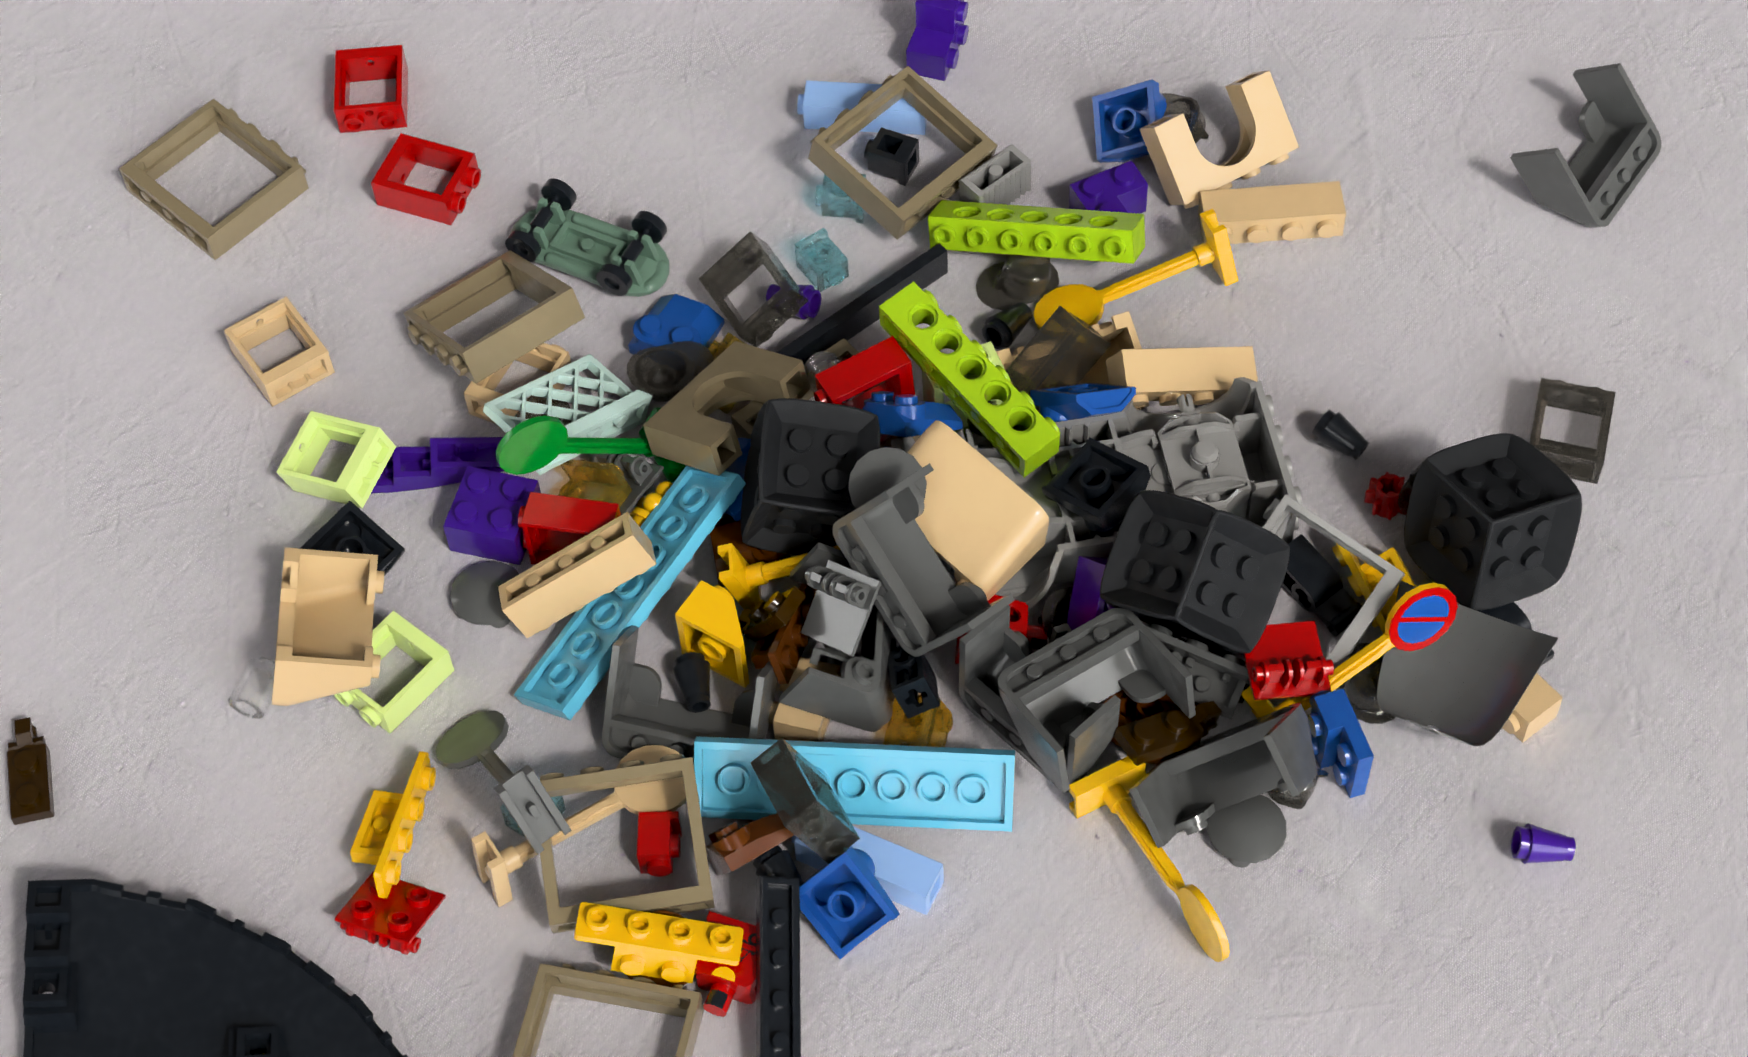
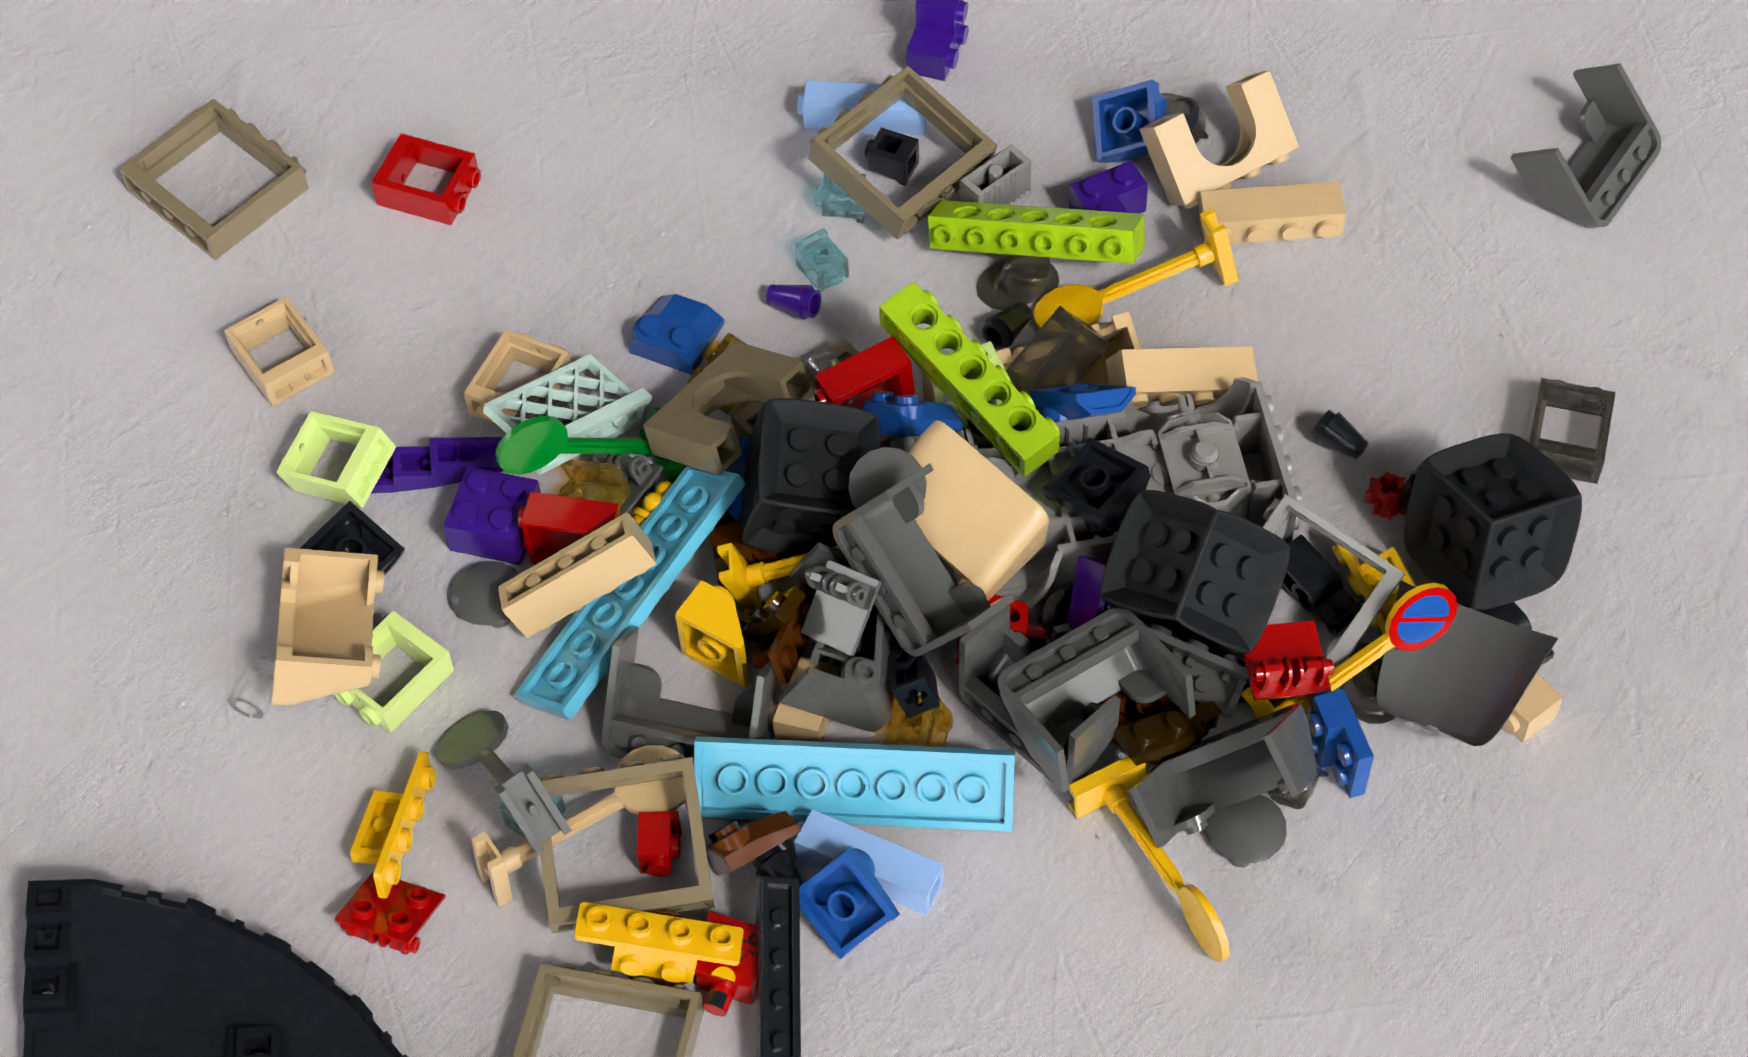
(29, 775): dark brown hinge -> none
(353, 66): red window -> none
(555, 313): dark tan window -> none
(591, 248): sand green piece -> none
(667, 368): clear smoke piece -> none
(693, 680): black cone -> none
(734, 269): clear smoke window -> none
(804, 800): clear smoke window -> none
(865, 309): black tile -> none
(1541, 845): dark purple cone -> none

